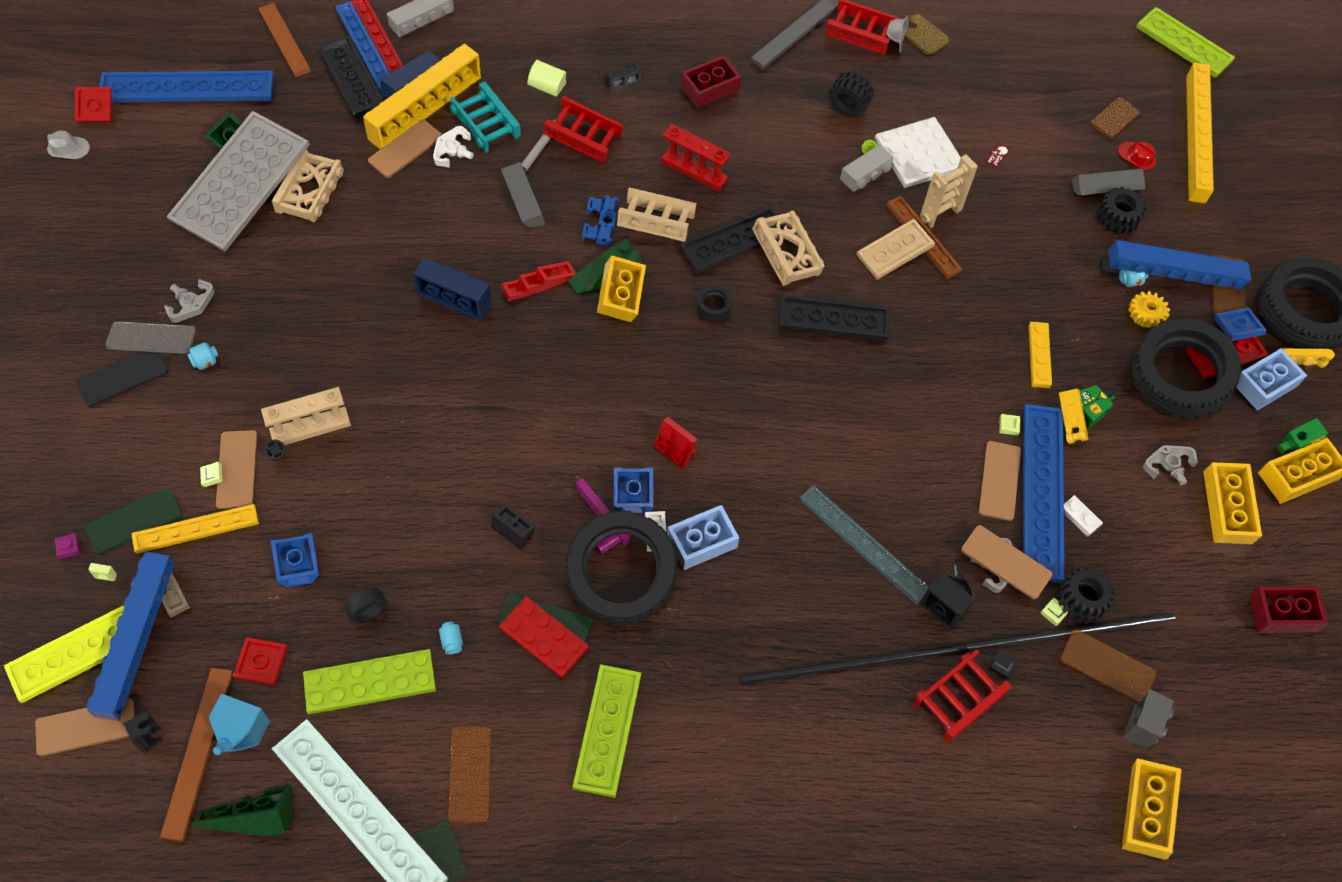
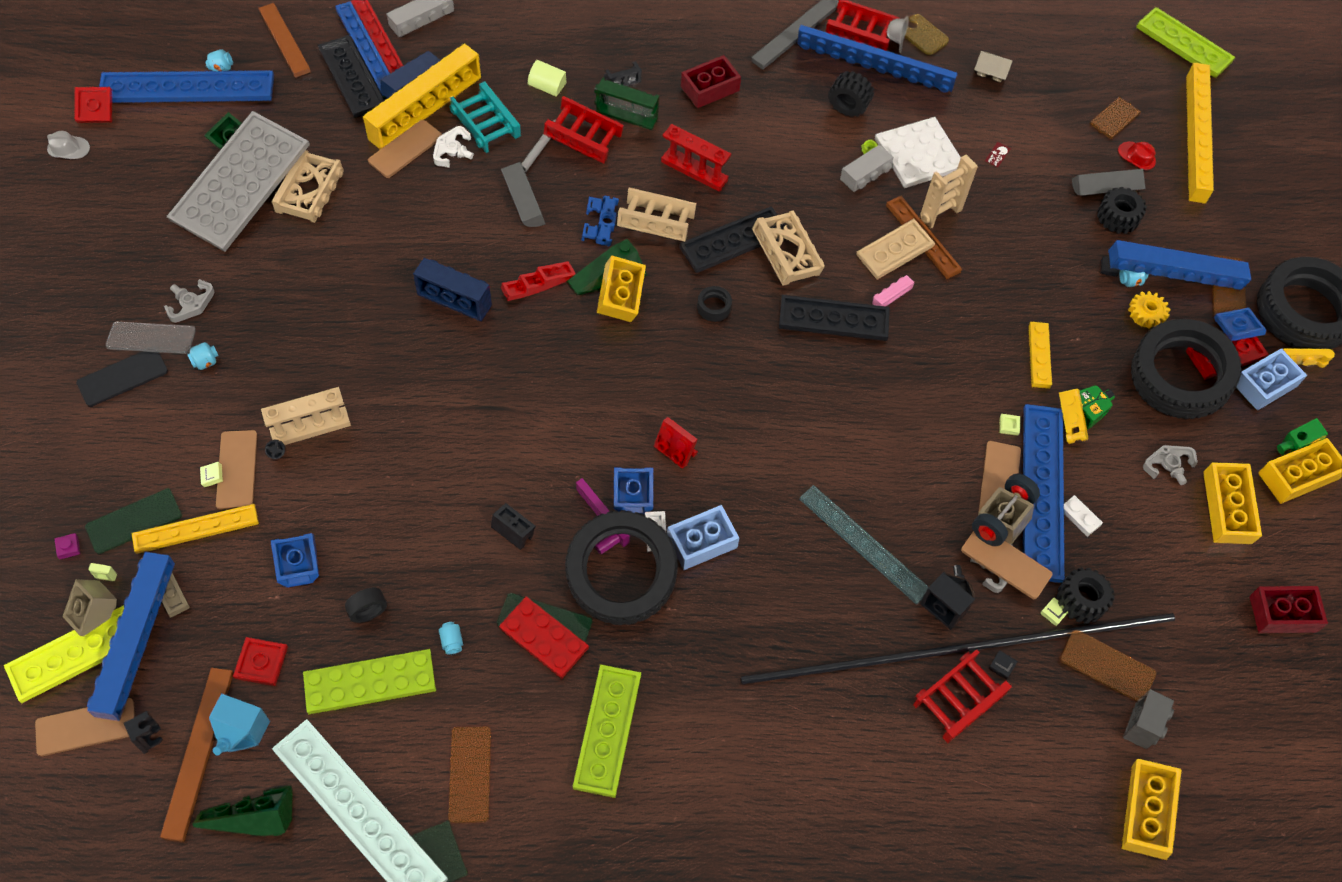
(88, 606): none -> dark tan slope
(219, 61): none -> medium azure head
(626, 104): none -> dark green door
(876, 58): none -> blue plate
(892, 293): none -> bright pink piece
(992, 65): none -> slope
(1007, 511): none -> brick

